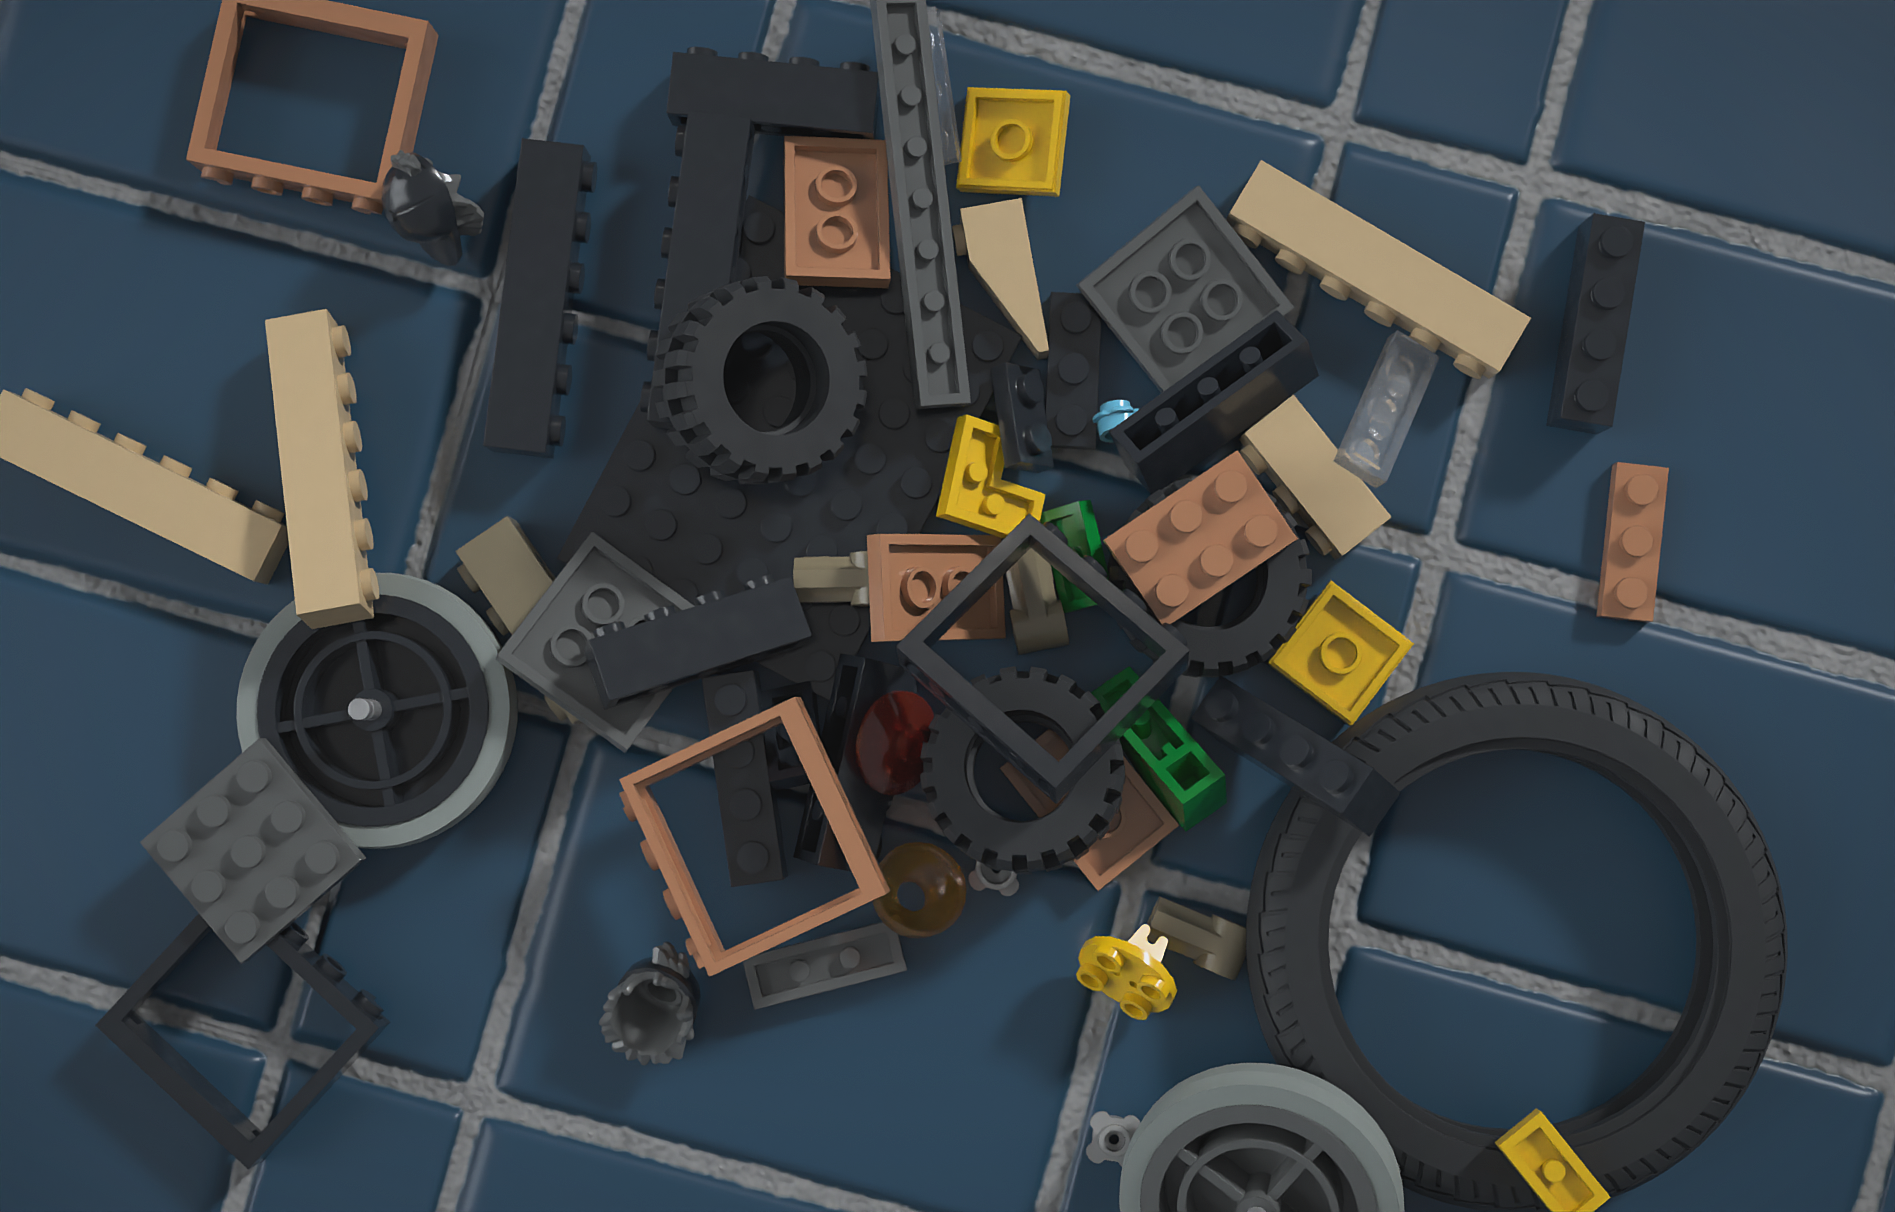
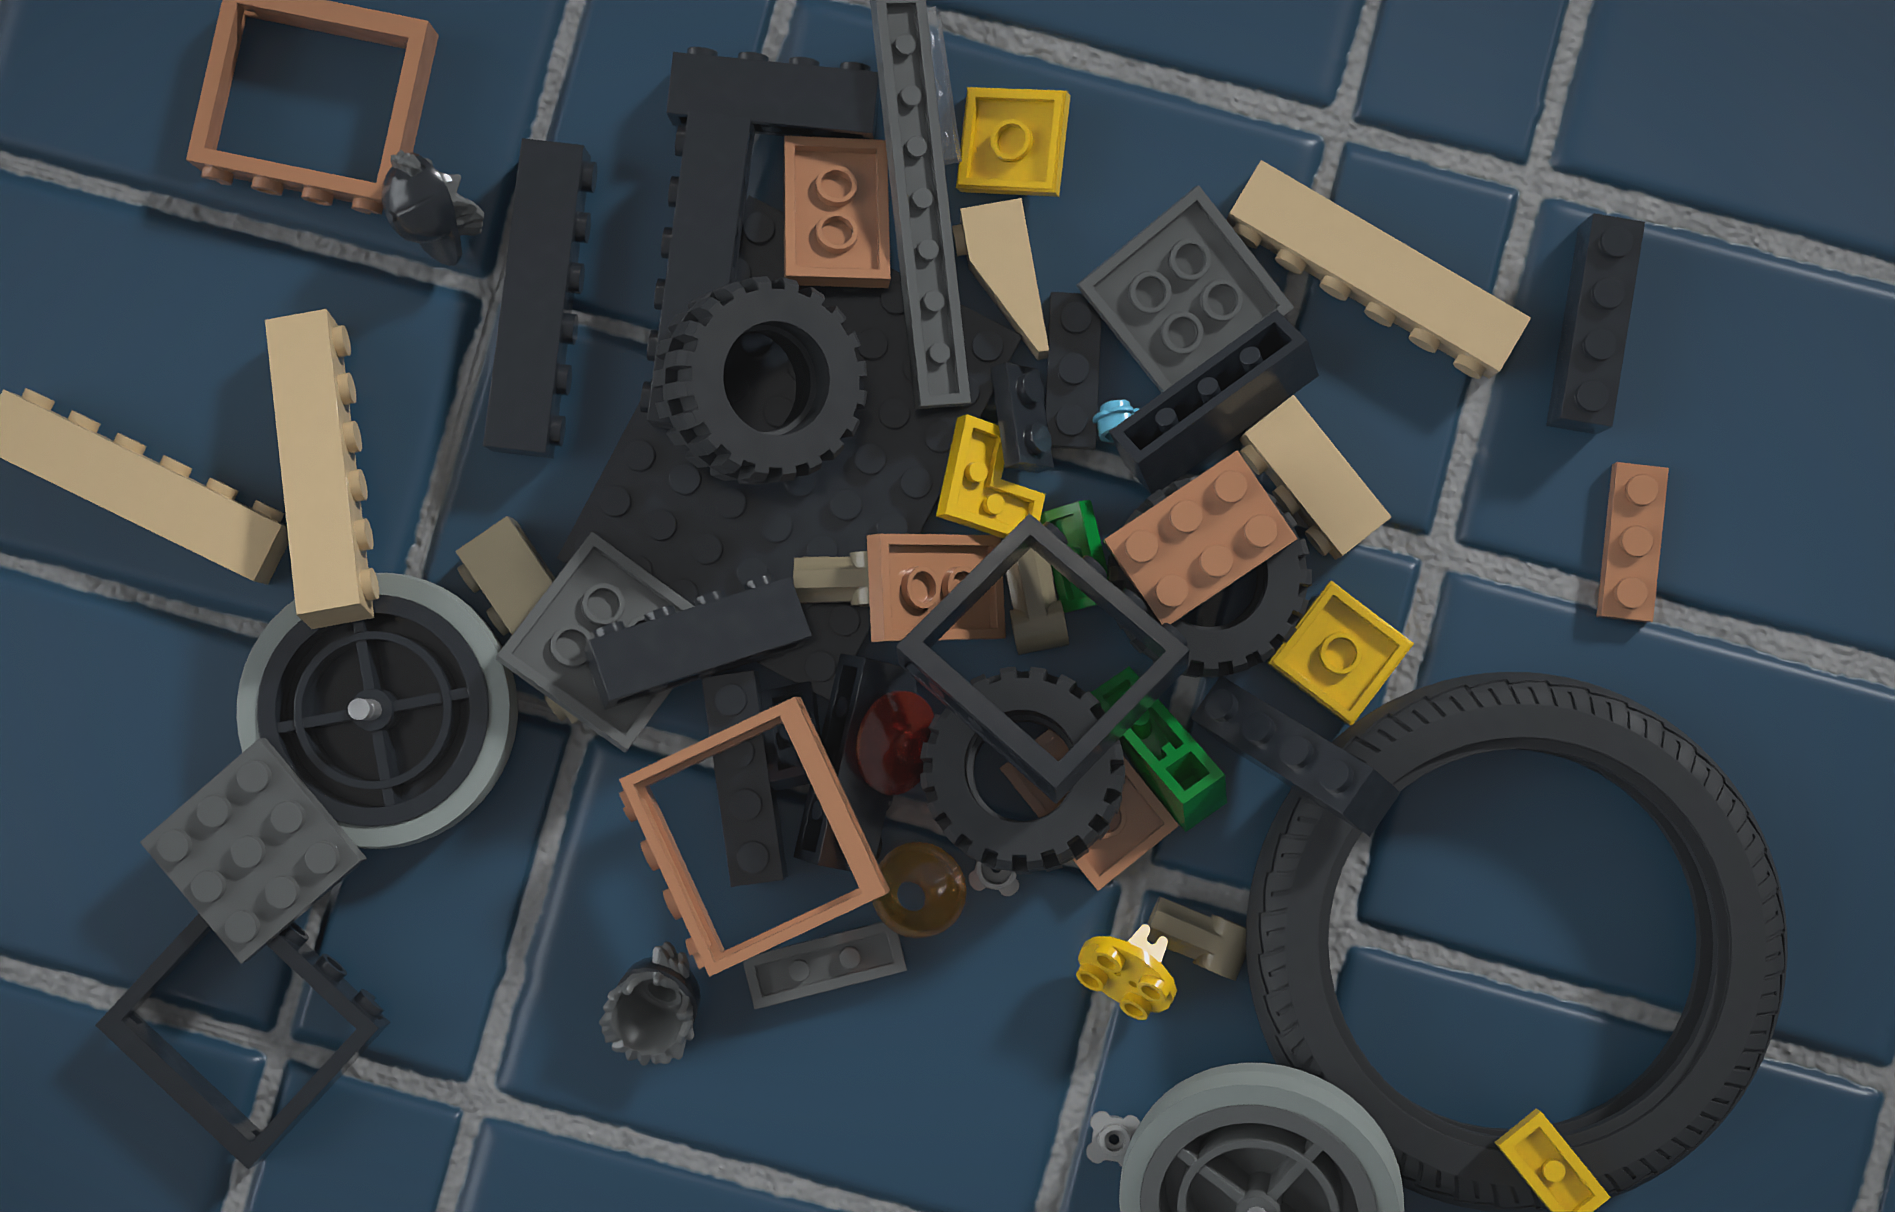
(1386, 409): clear plate -> none

